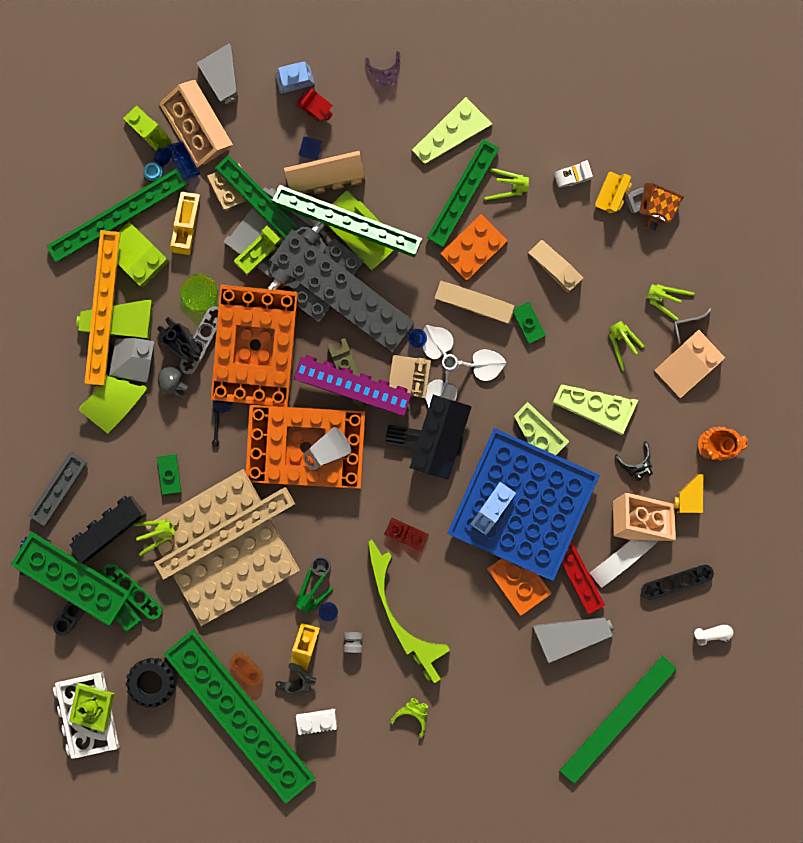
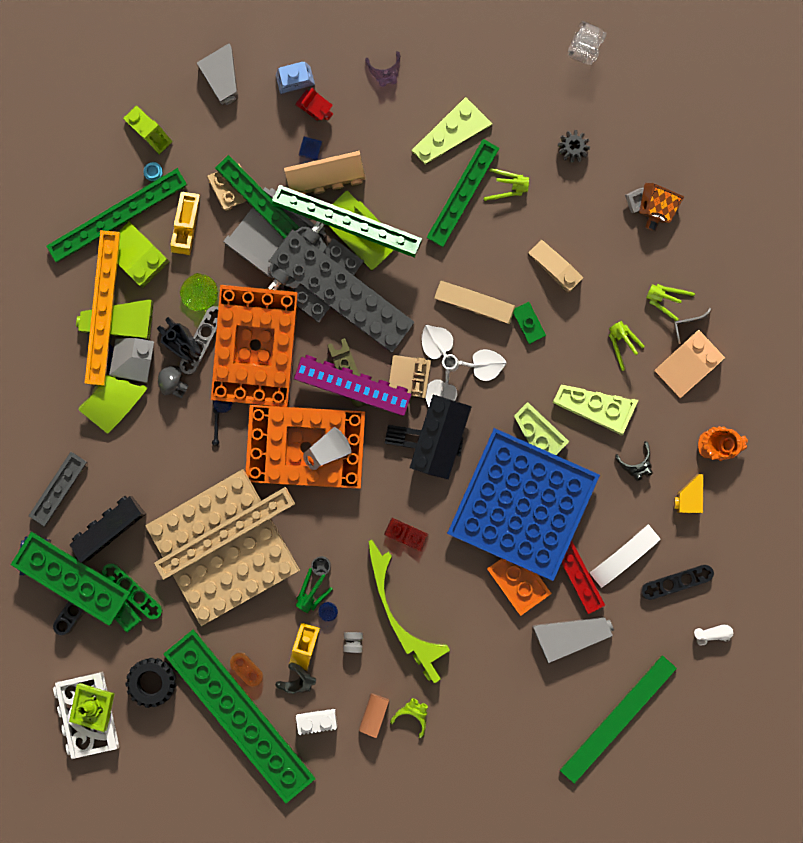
(162, 156): clear blue plate -> none
(164, 529): lime plant -> none
(169, 474): green plate -> none
(183, 160): clear blue tile -> none
(195, 123): light nougat slope -> none
(258, 251): lime bracket -> none
(374, 715): none -> nougat brick
(417, 338): clear blue plate -> none
(473, 247): orange plate -> none
(493, 508): light blue bracket -> none
(571, 139): none -> dark grey gear
(573, 175): white leg -> none
(585, 43): none -> clear brick
(612, 192): yellow bracket -> none
(643, 518): light nougat slope -> none

